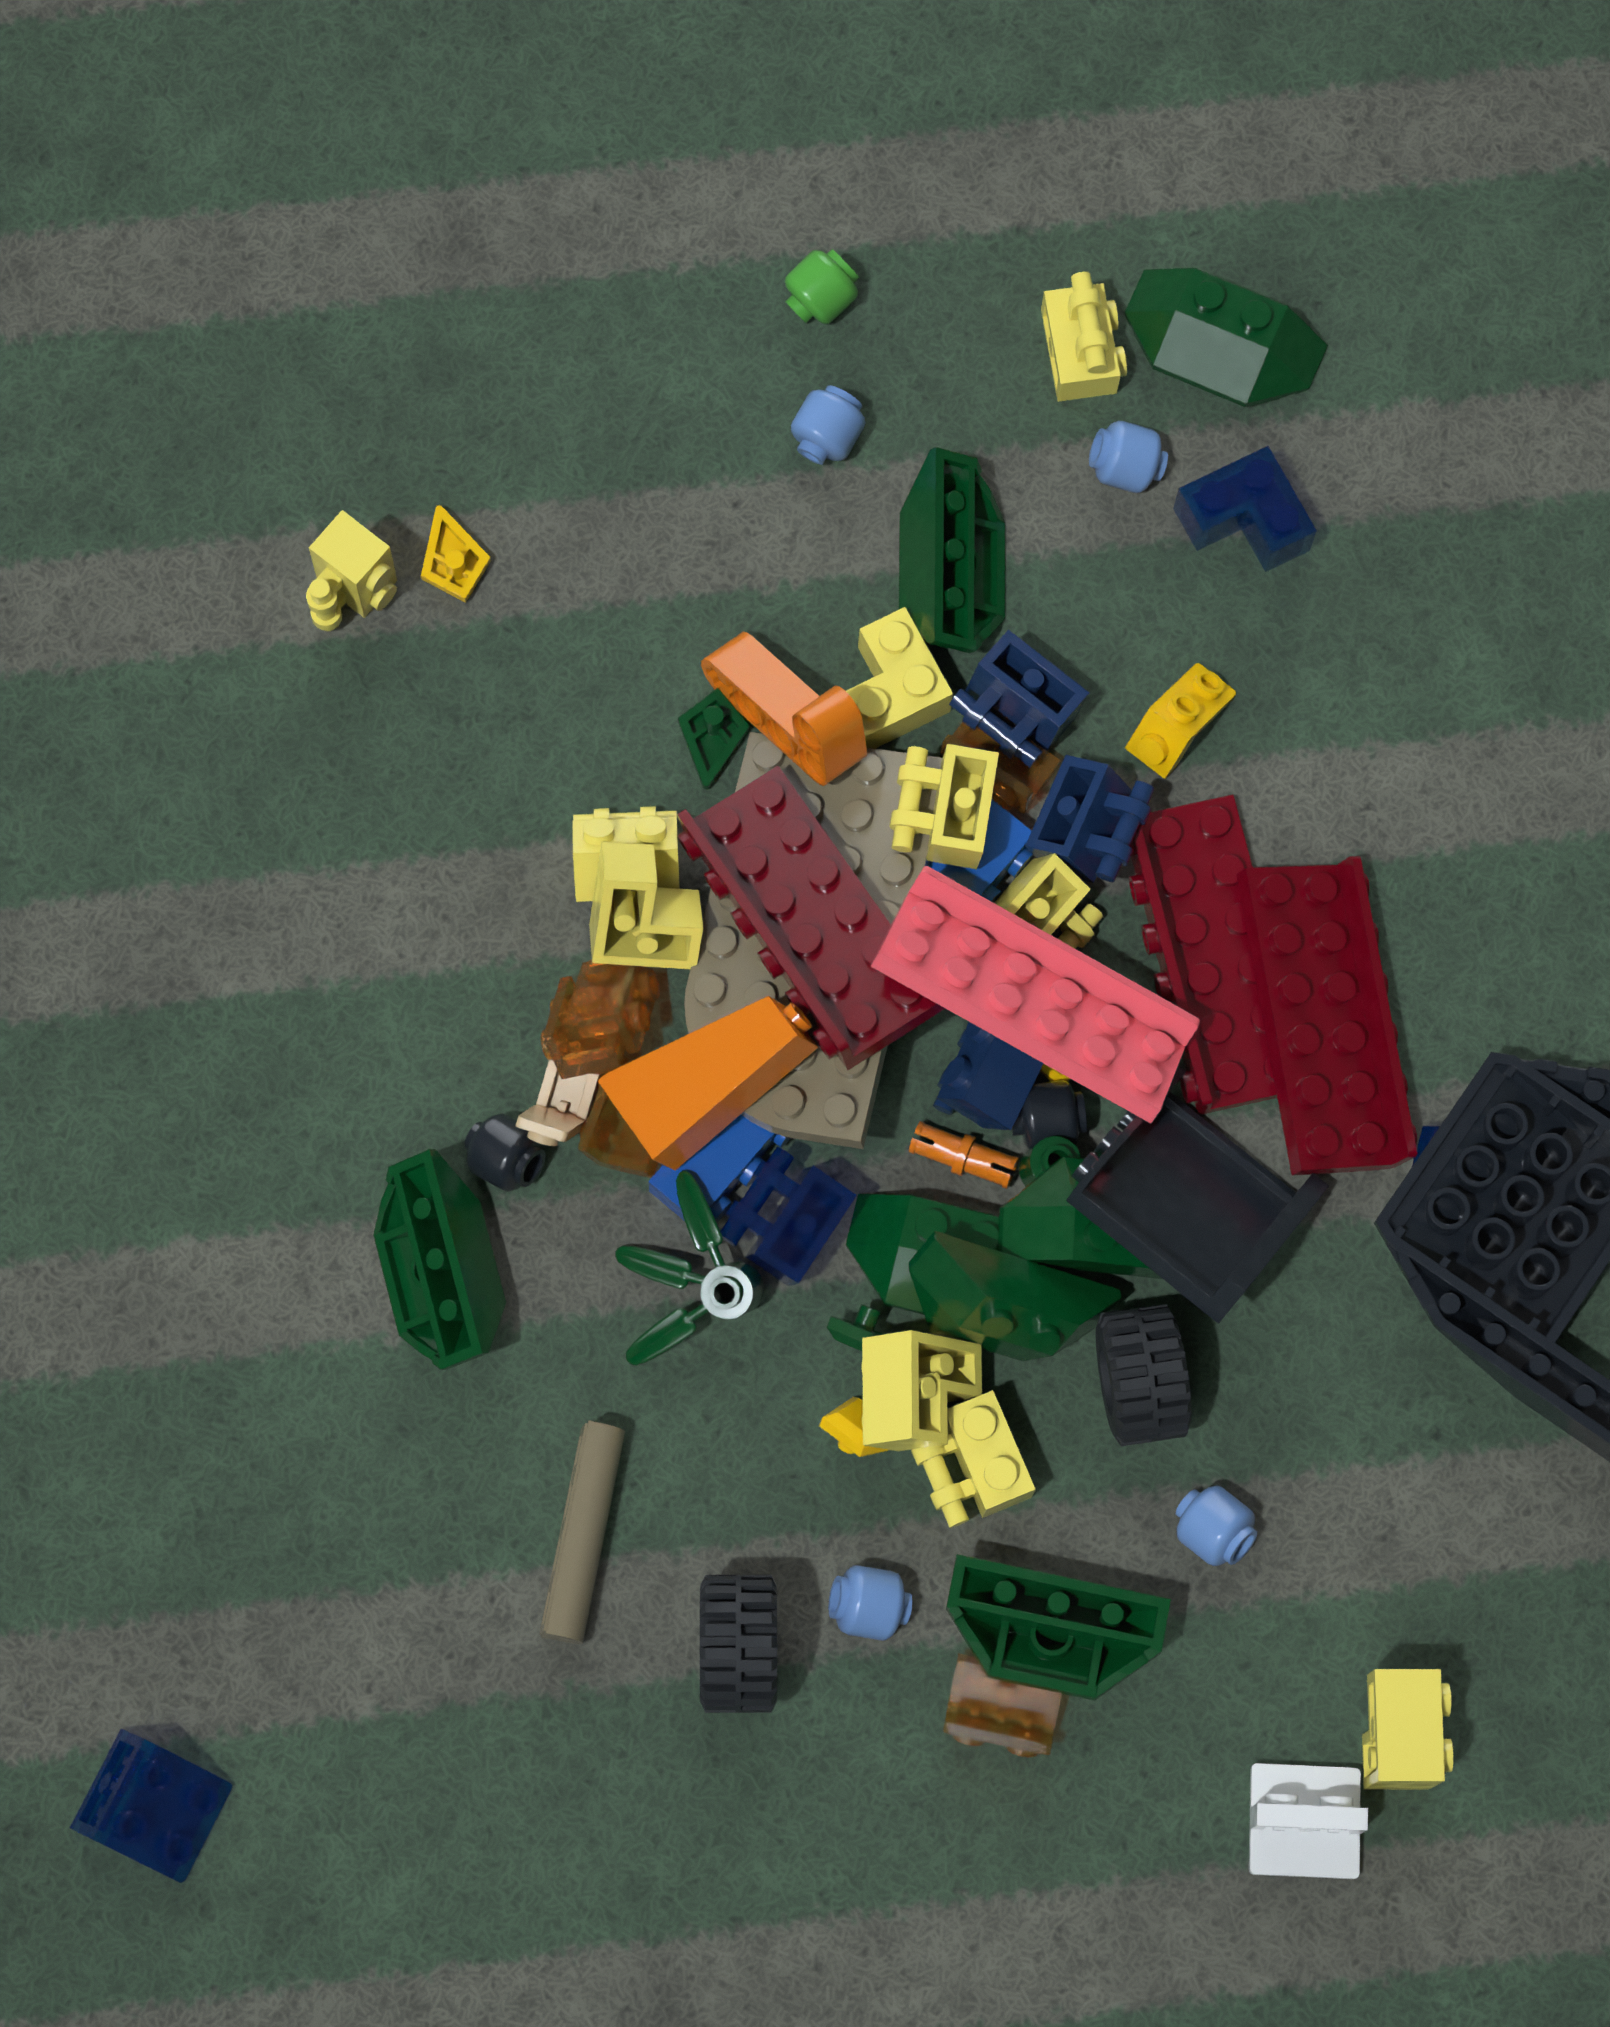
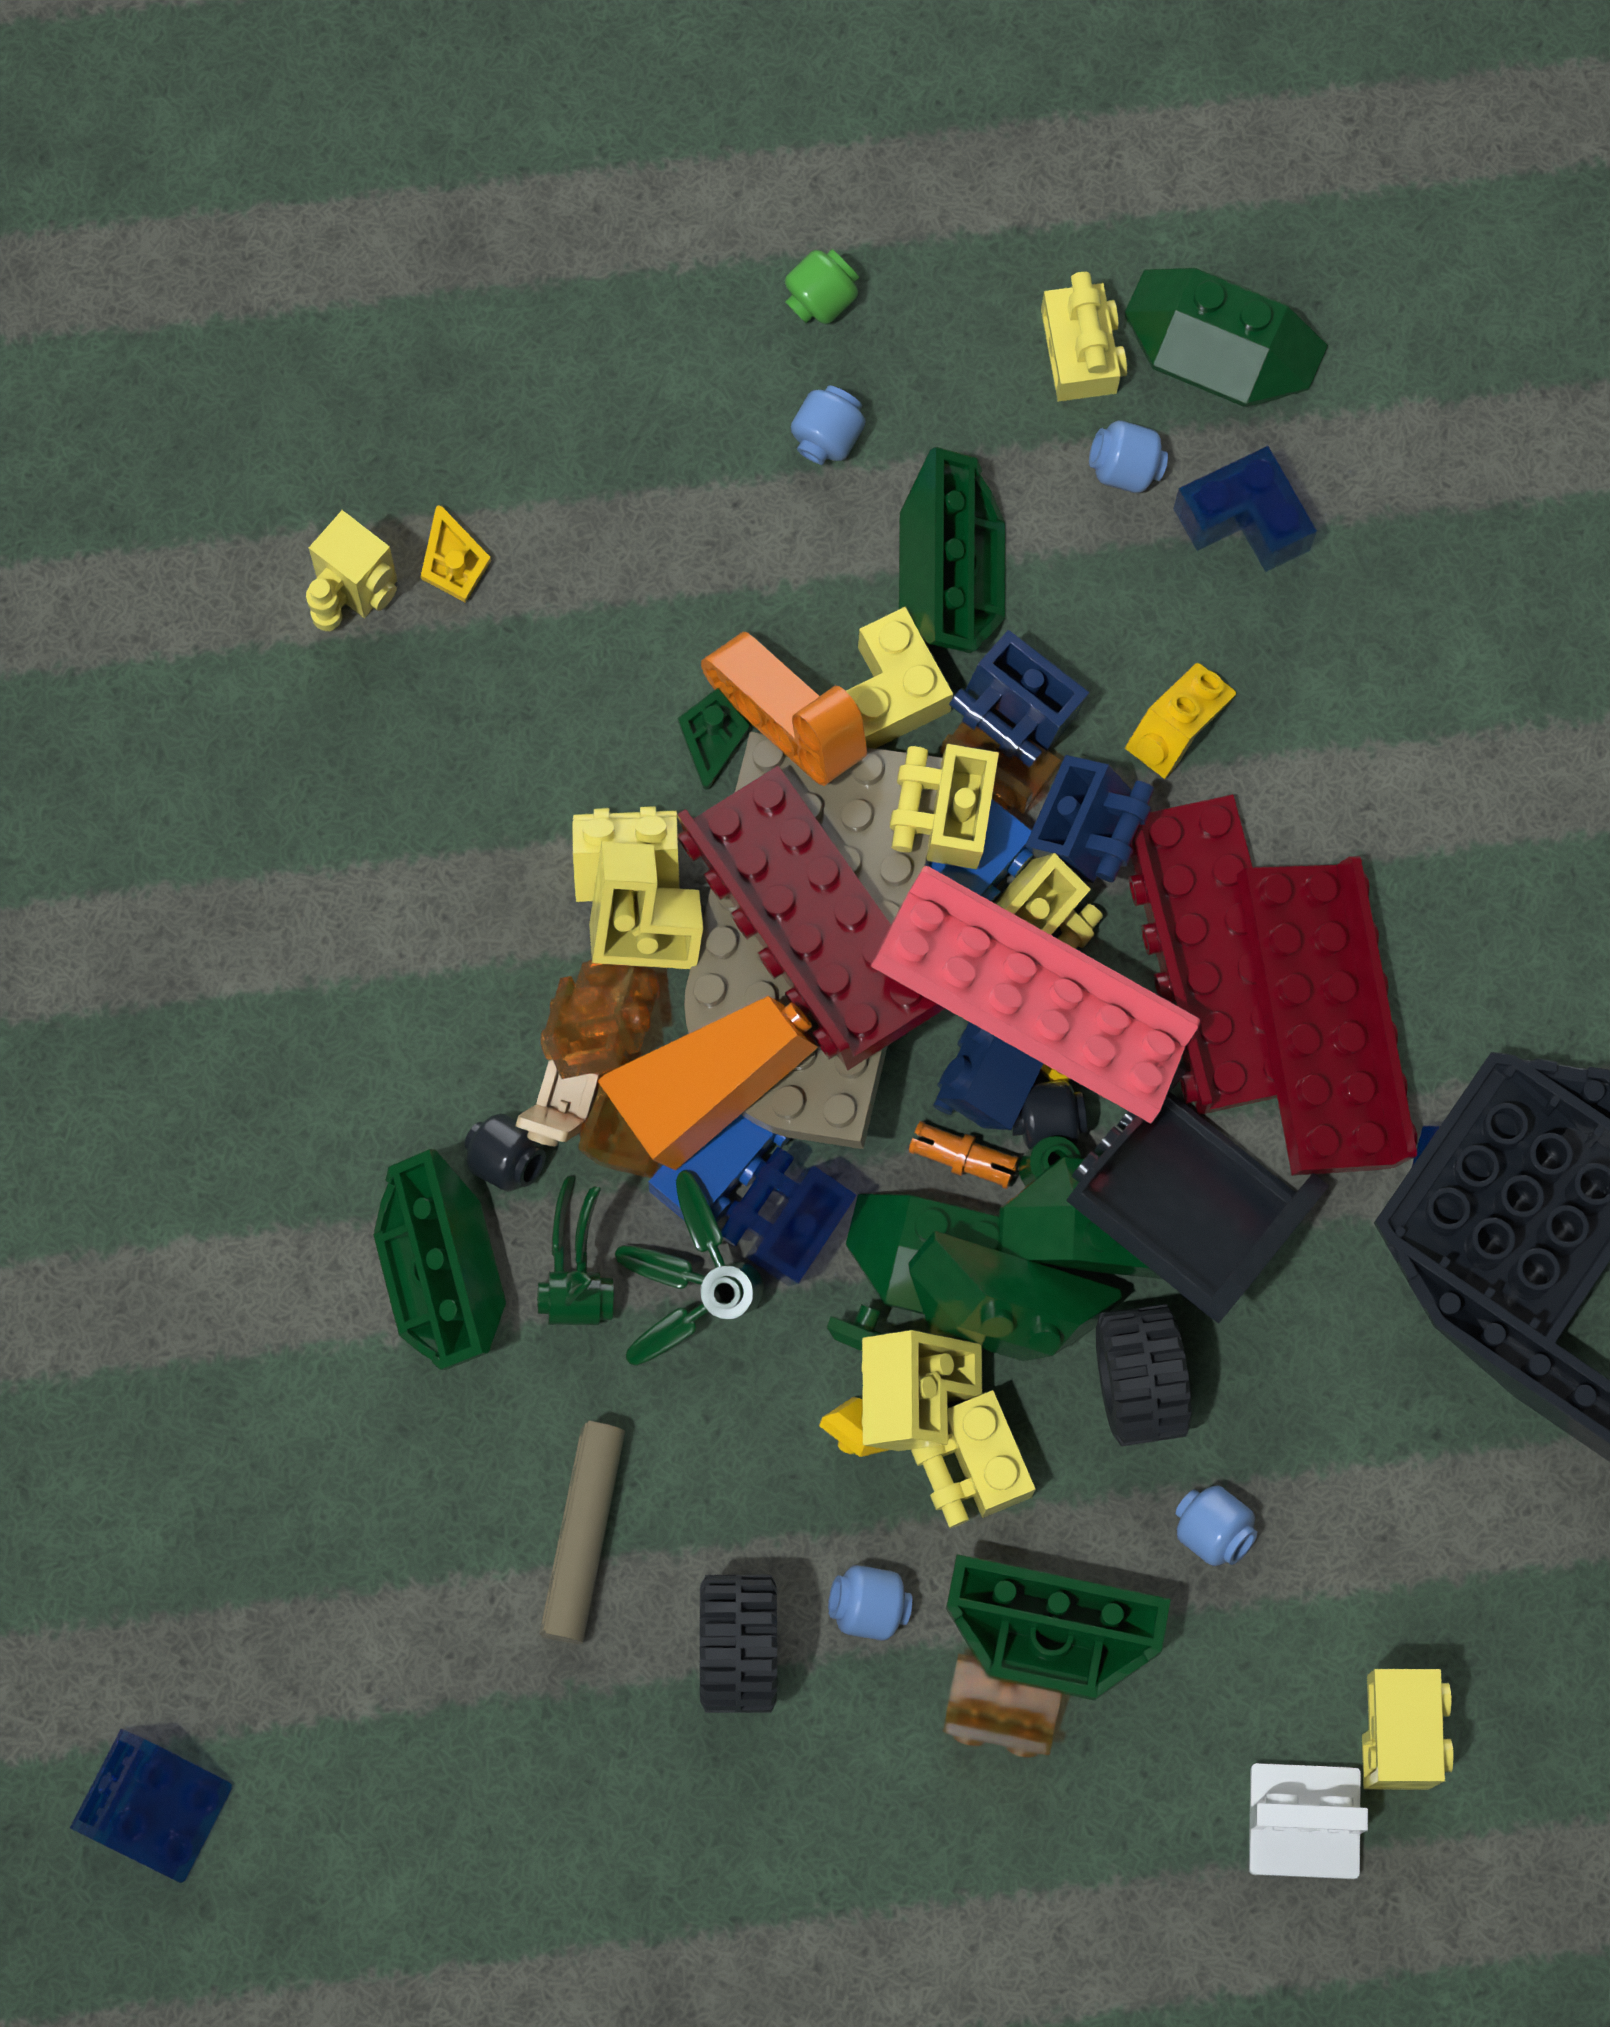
(576, 1295): none -> dark green plant

